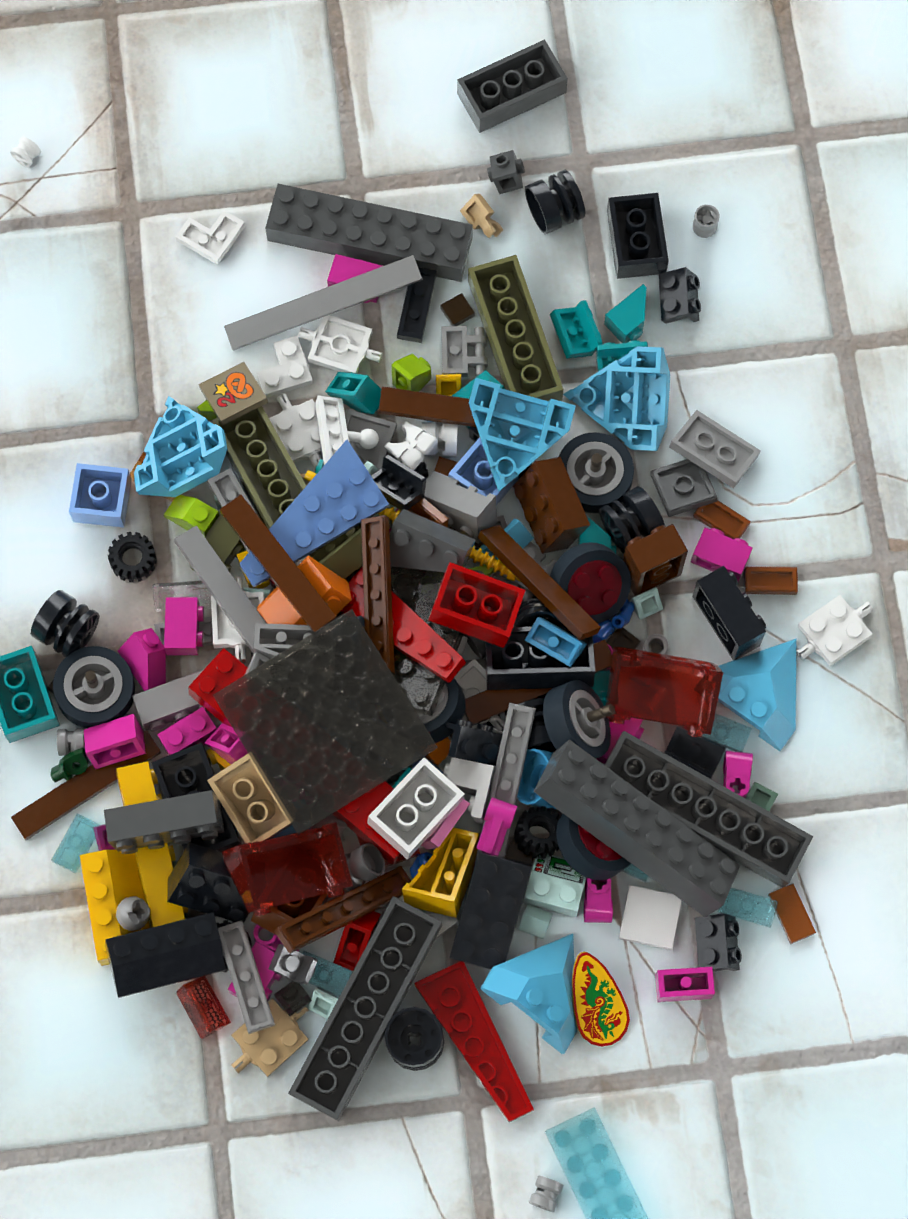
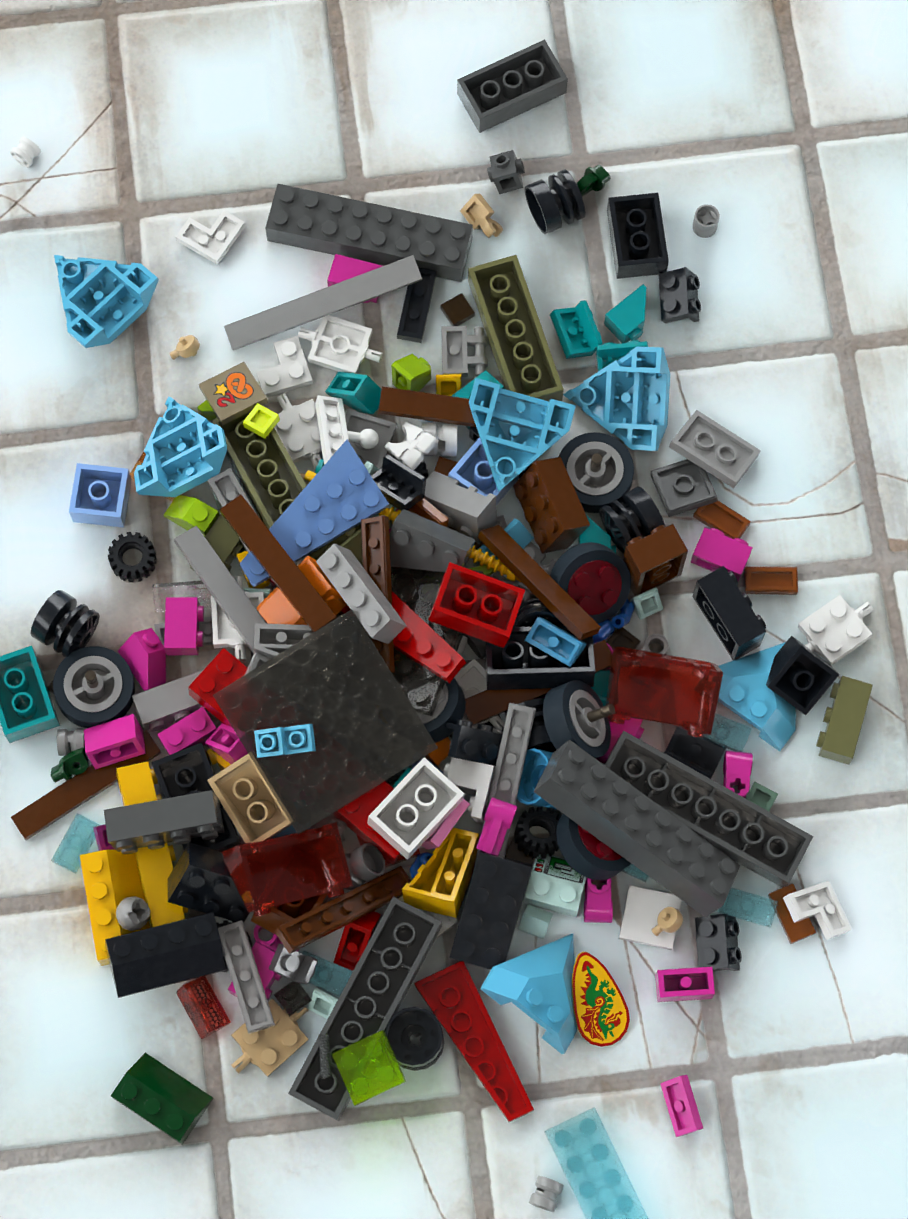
(102, 297): none -> medium azure wedge
(162, 1098): none -> dark green slope
(186, 347): none -> tan piece
(261, 421): none -> neon yellow tile
(284, 740): none -> medium azure slope
(324, 1053): none -> dark grey piece
(361, 593): none -> light grey brick
(369, 1067): none -> clear neon green plate
(593, 179): none -> dark green piece
(668, 920): none -> tan piece
(681, 1105): none -> dark pink plate
(800, 675): none -> black slope
(823, 904): none -> white plate
(844, 719): none -> olive brick

